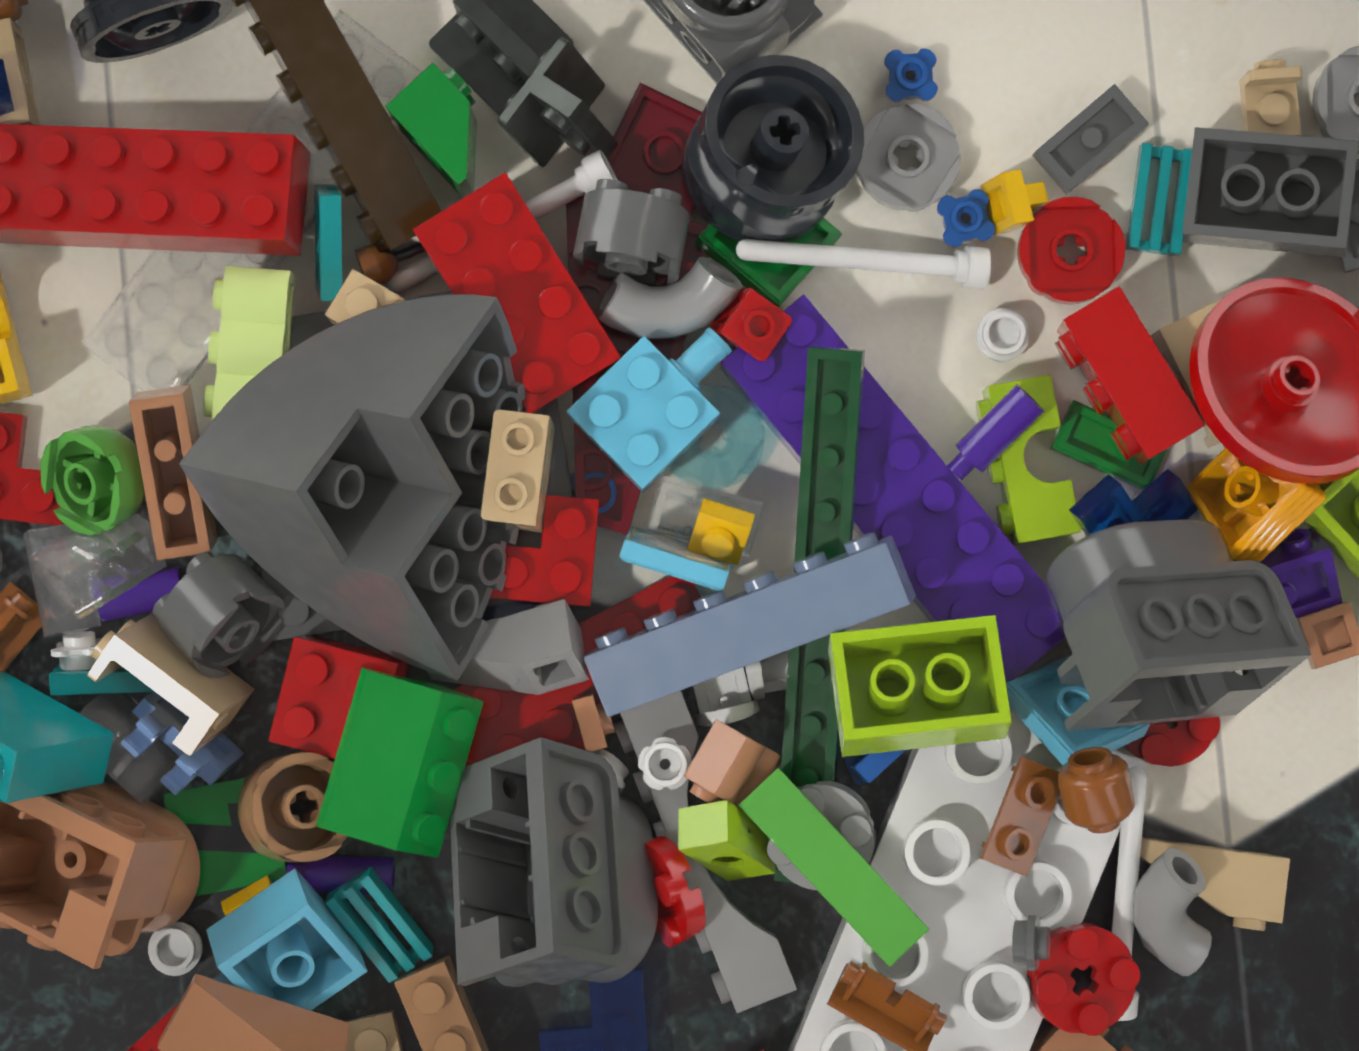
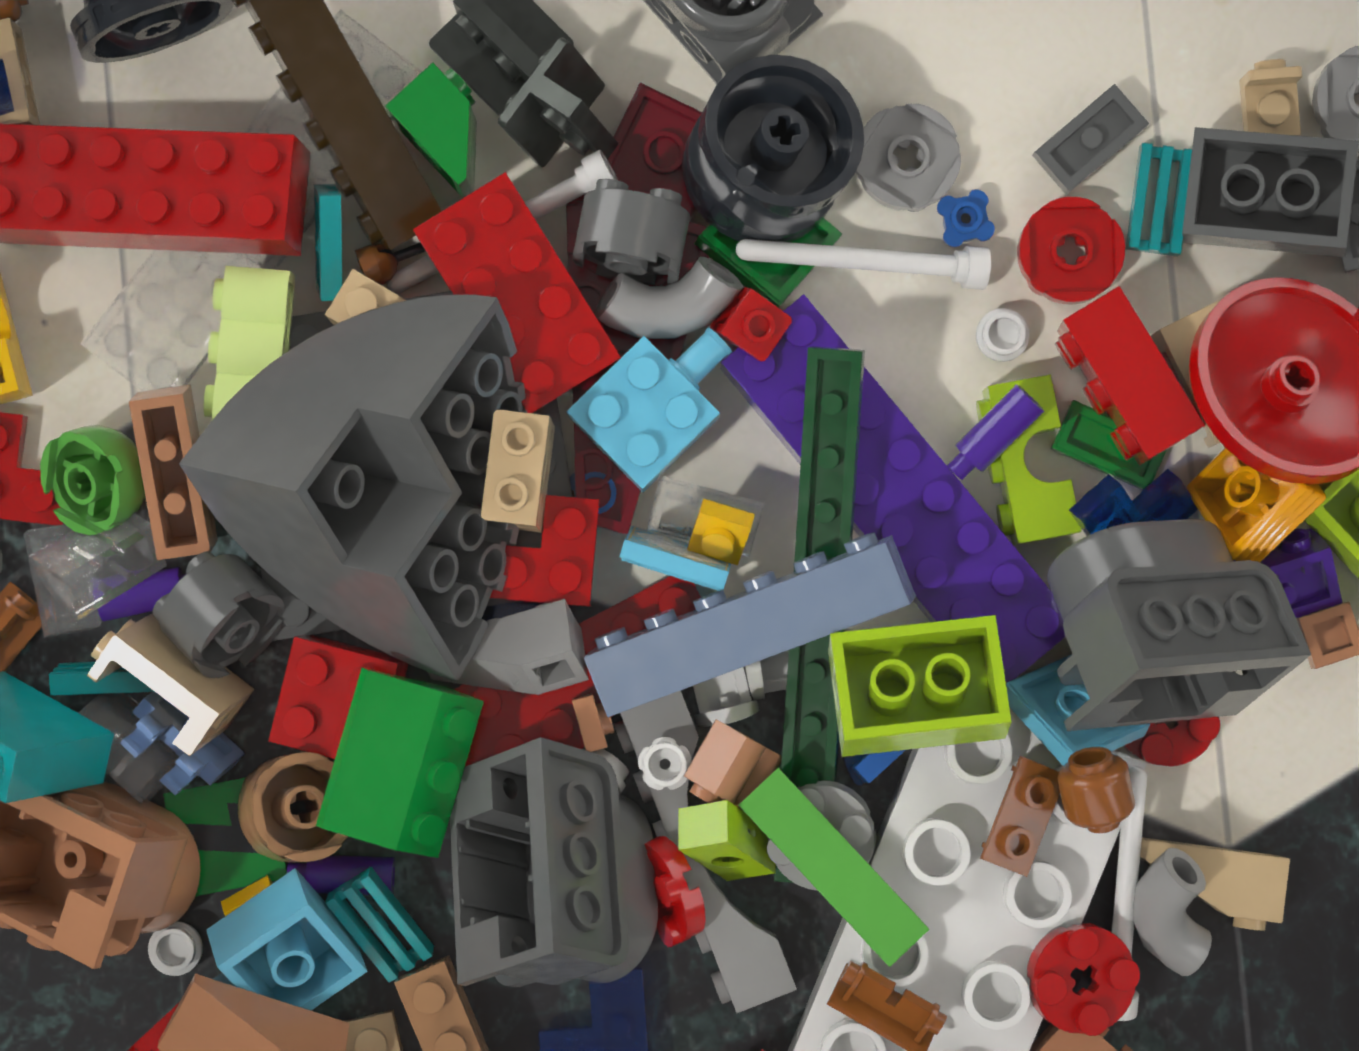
(76, 651): white plate -> none
(743, 448): clear light blue plate -> none
(903, 88): blue plate -> none
(1012, 200): yellow tile -> none
(1030, 942): dark grey plate -> none

